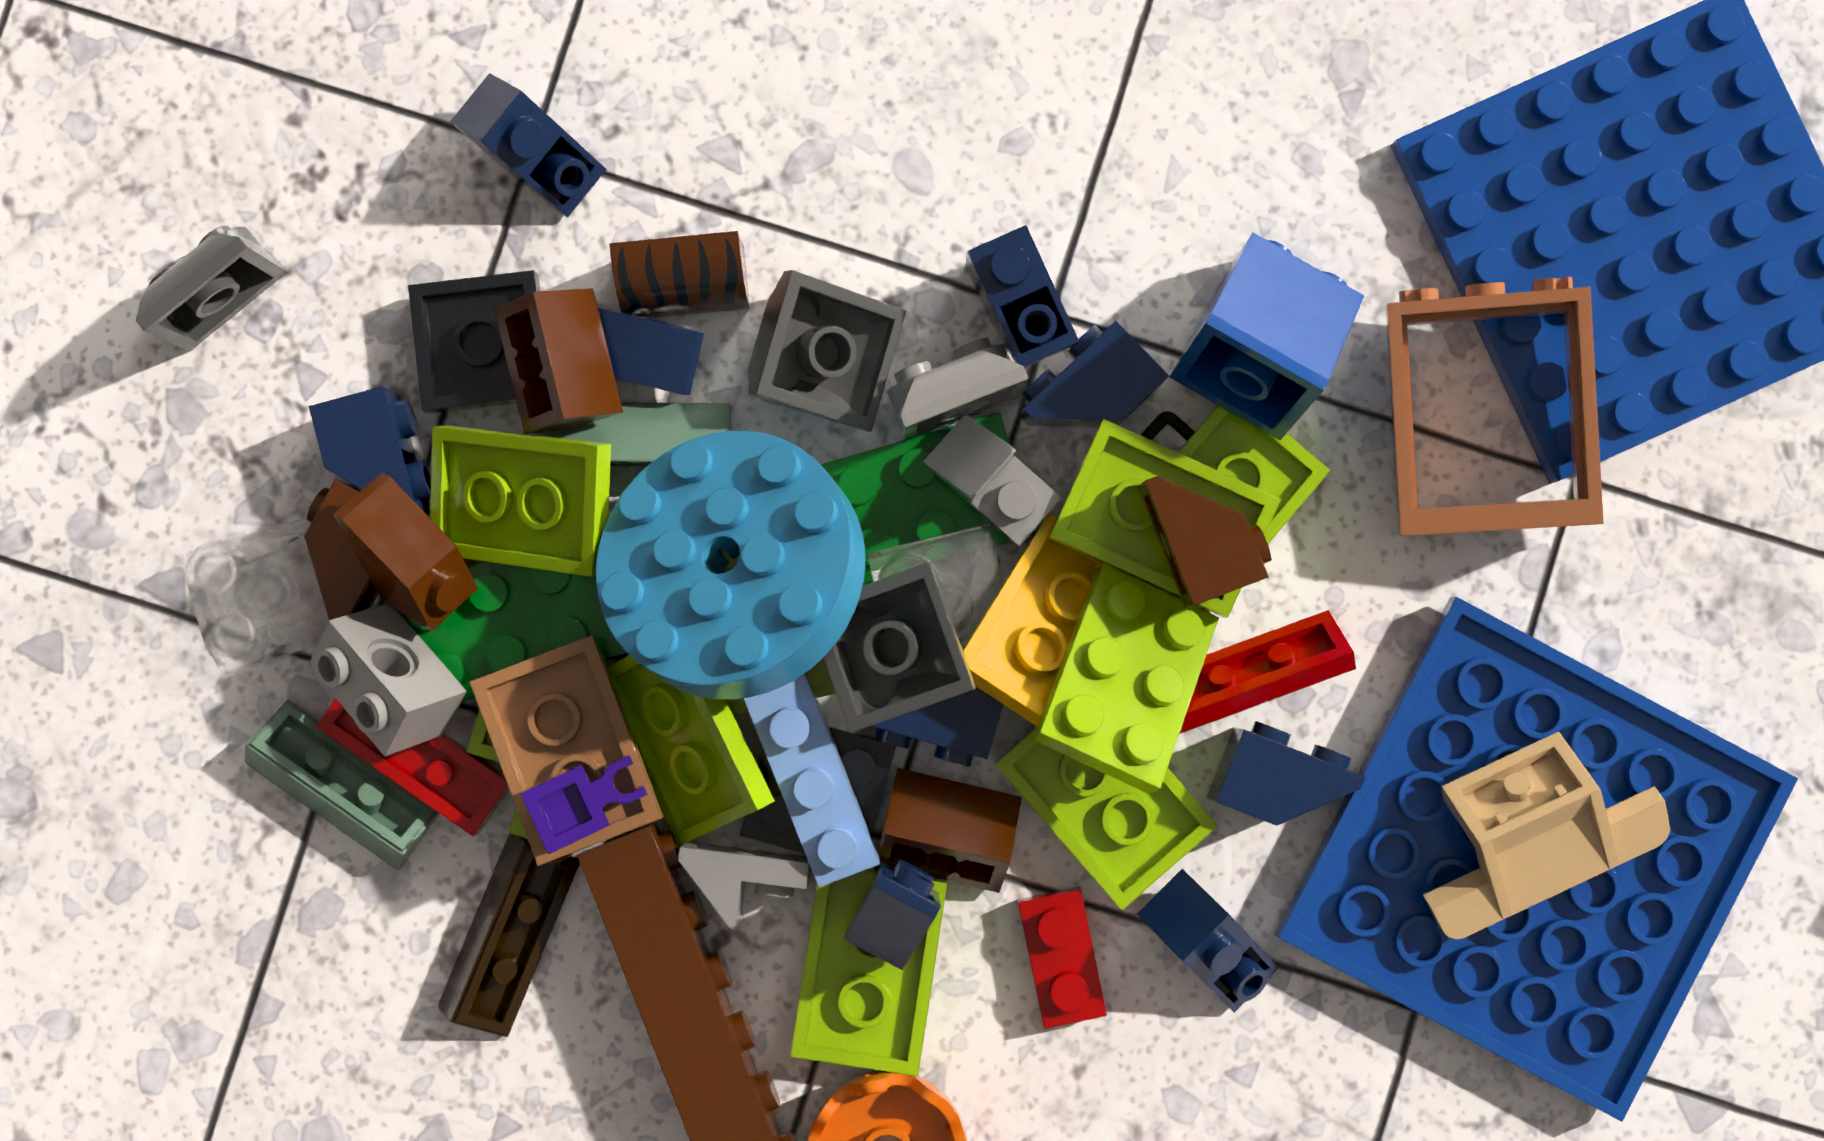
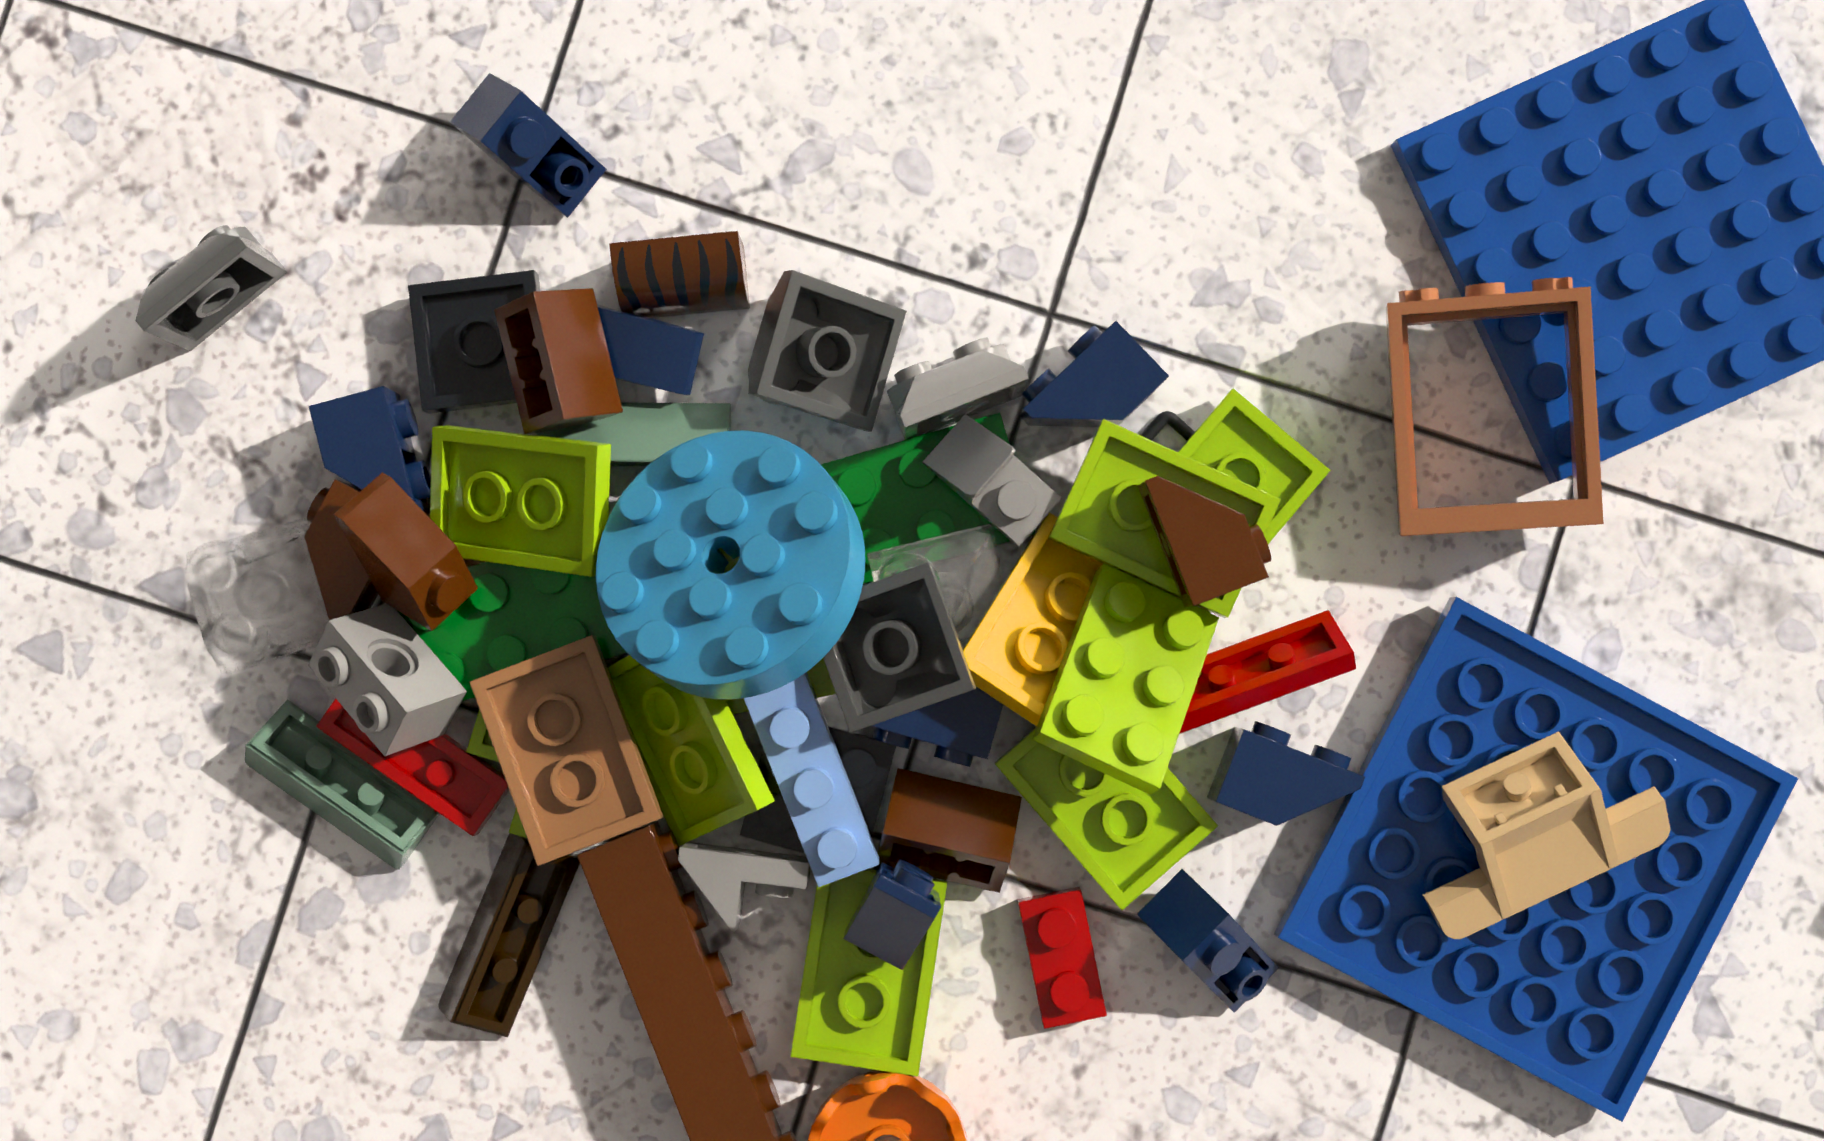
(571, 805): dark purple plate -> none
(1020, 297): dark blue slope -> none
(1269, 337): slope -> none

